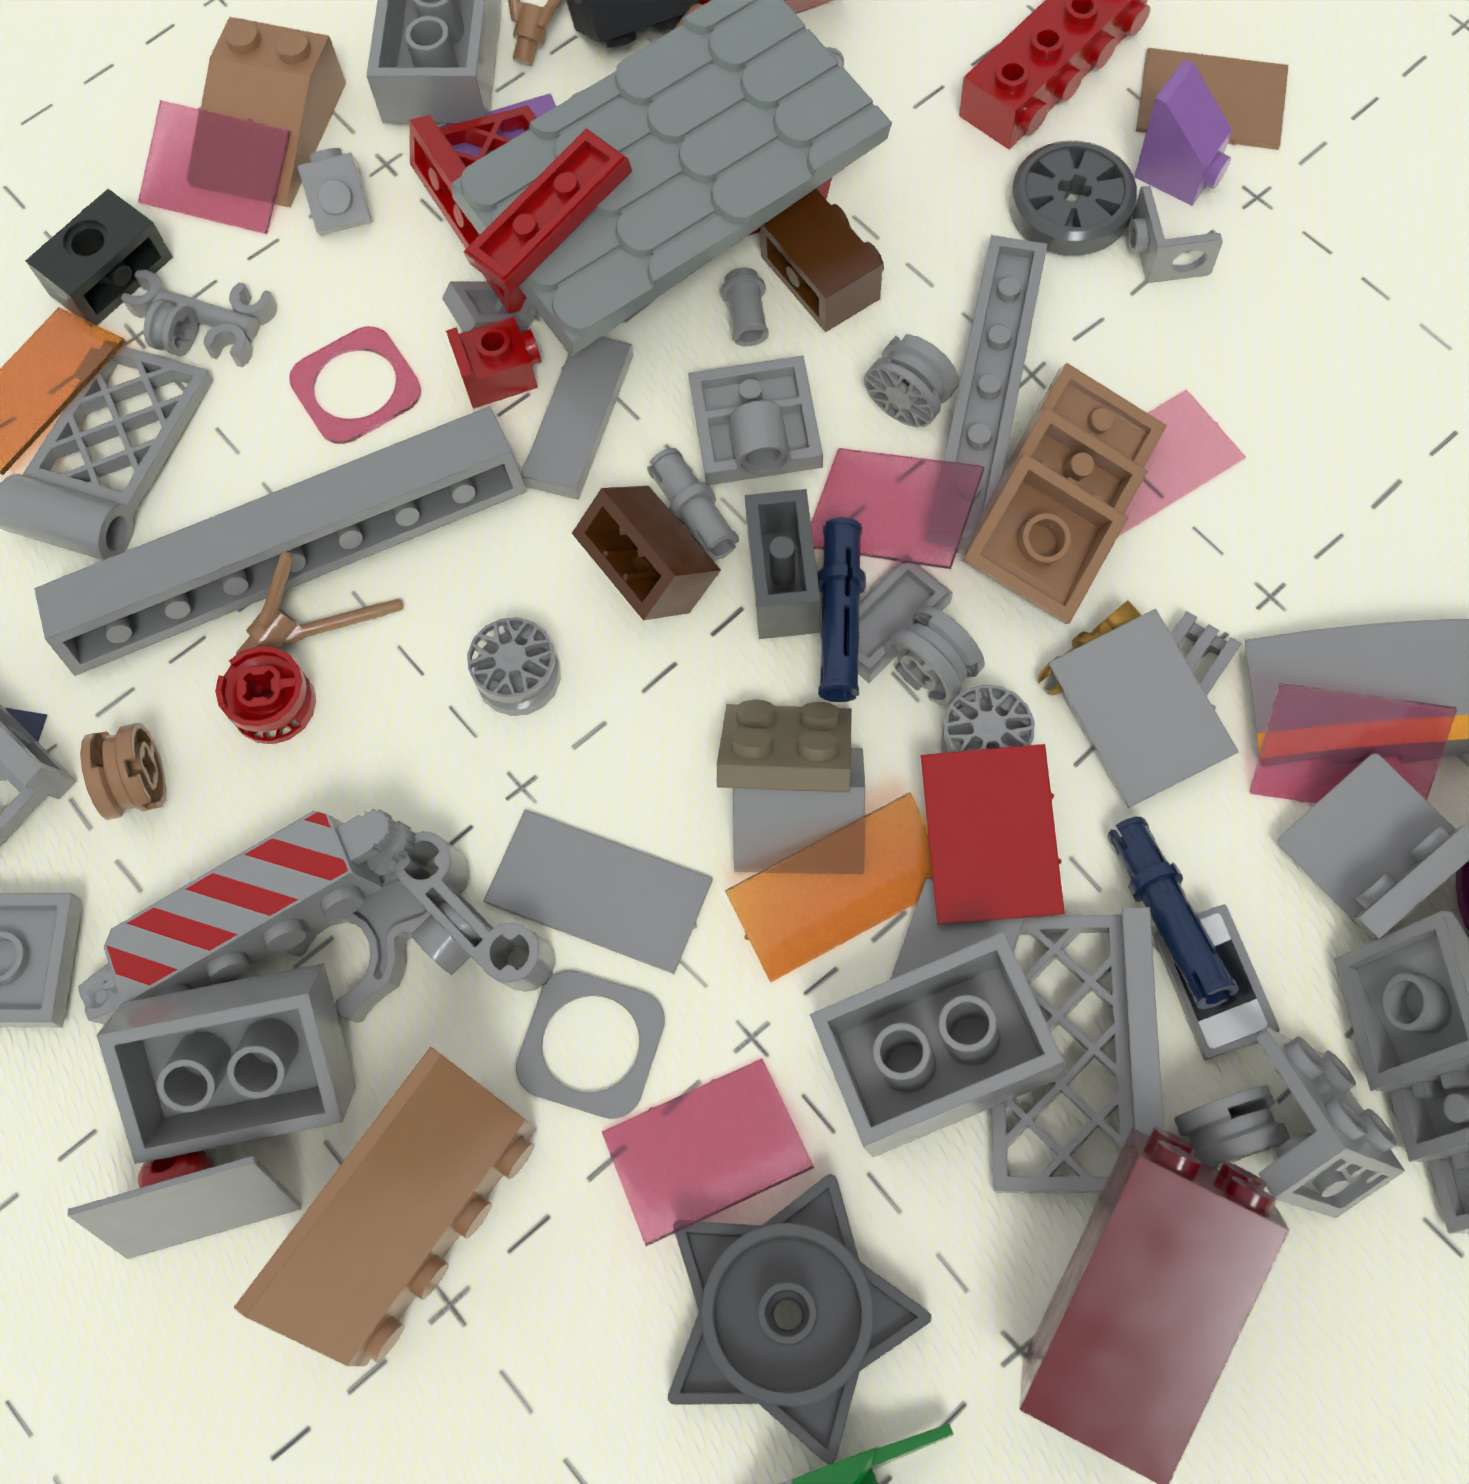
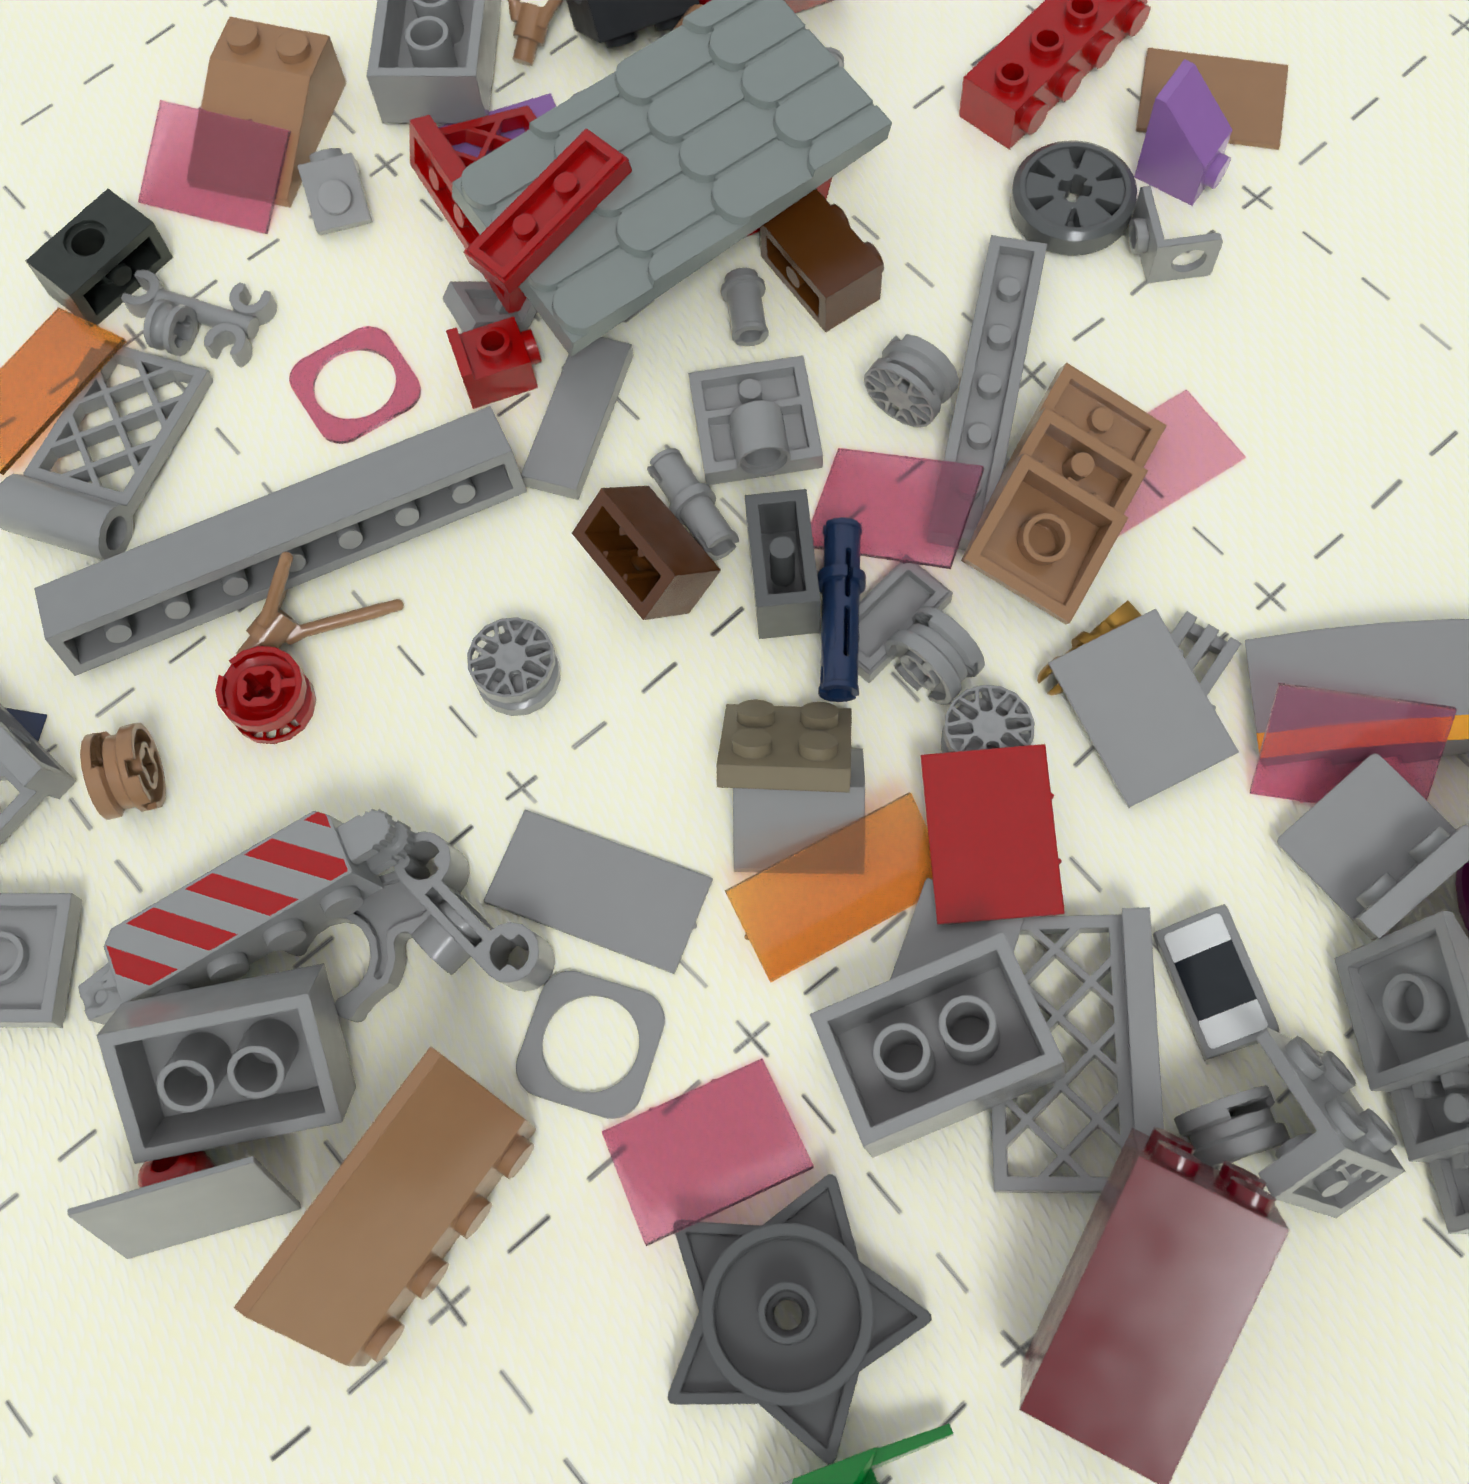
(1178, 924): dark blue pin -> none

